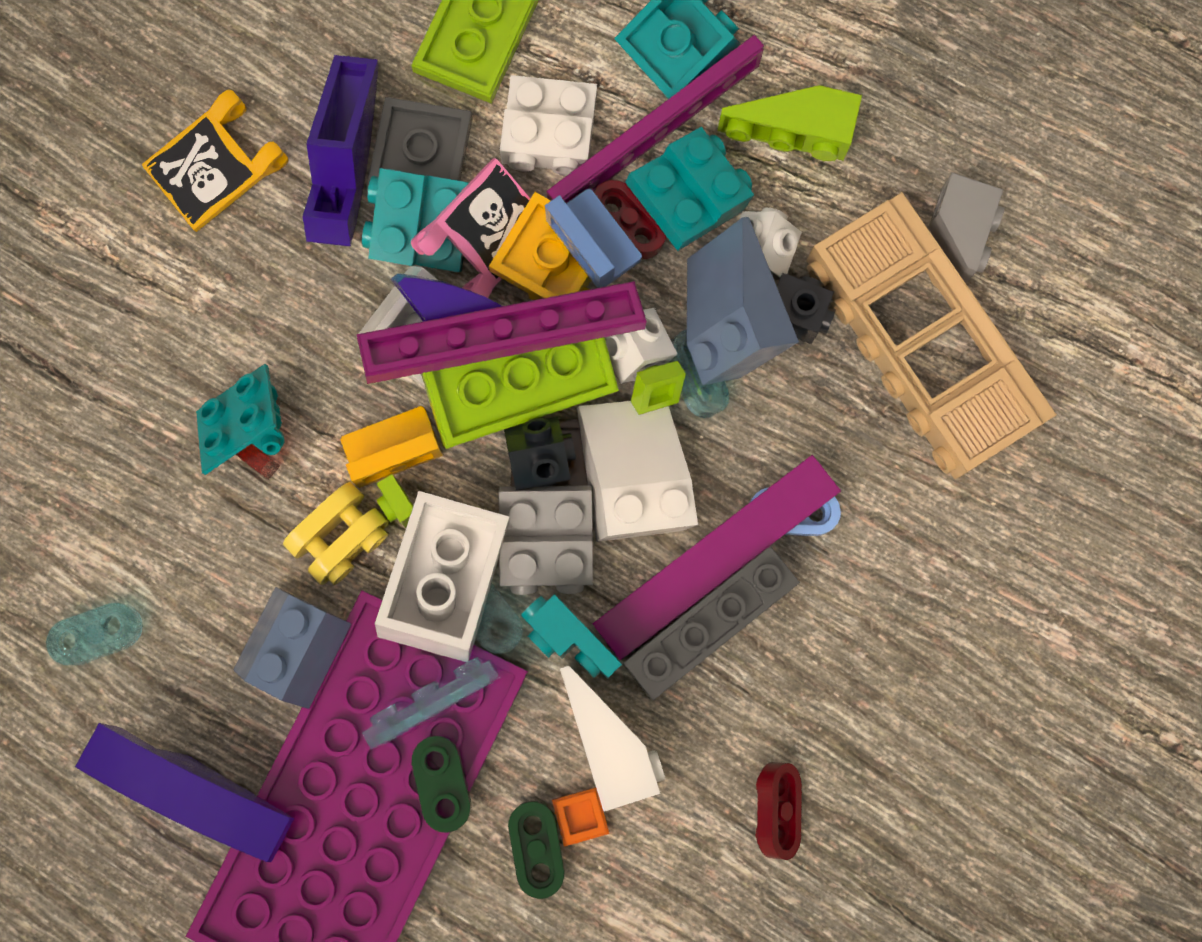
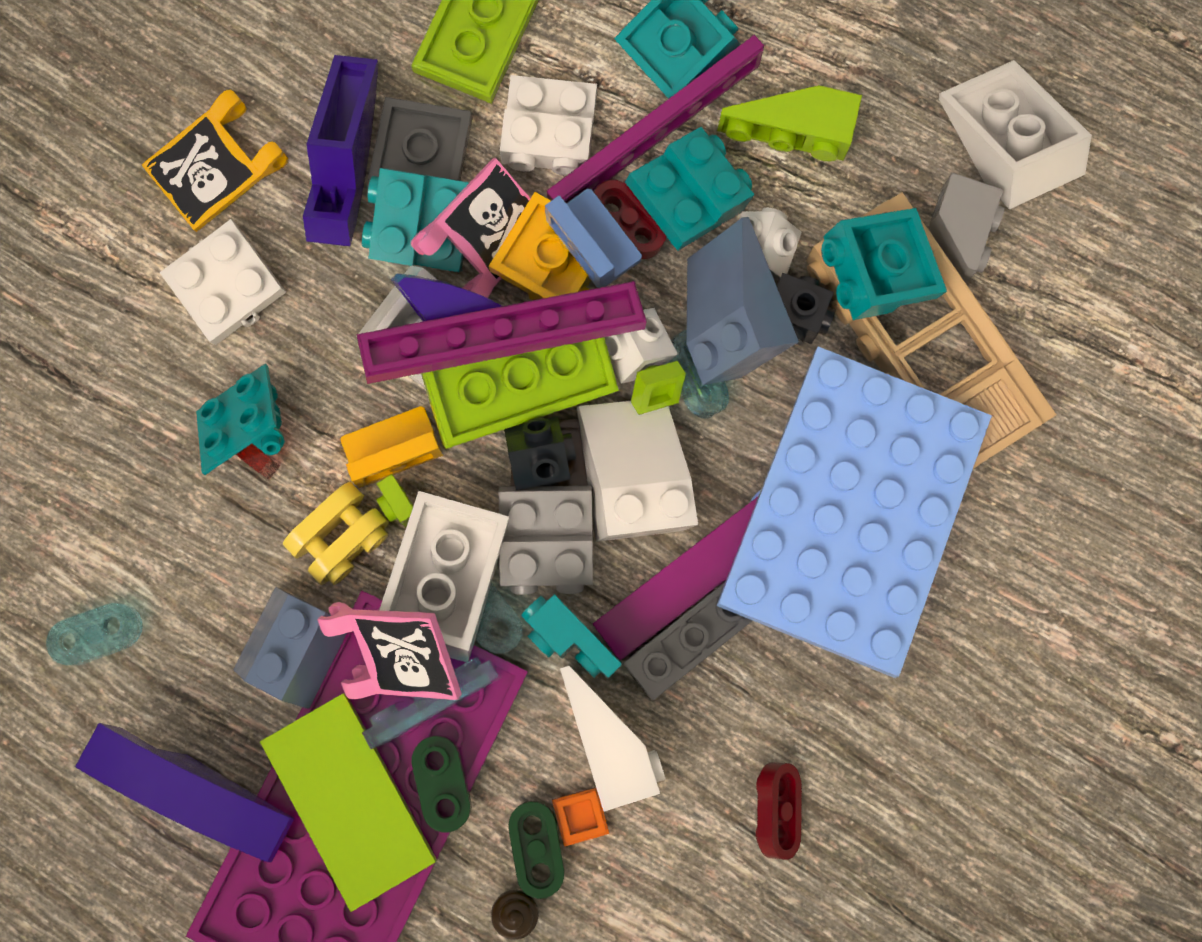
(223, 282): none -> white plate
(348, 802): none -> lime tile
(400, 653): none -> flag
(514, 914): none -> dark brown plate
(855, 512): none -> light blue plate
(882, 263): none -> teal plate
(1017, 133): none -> white slope

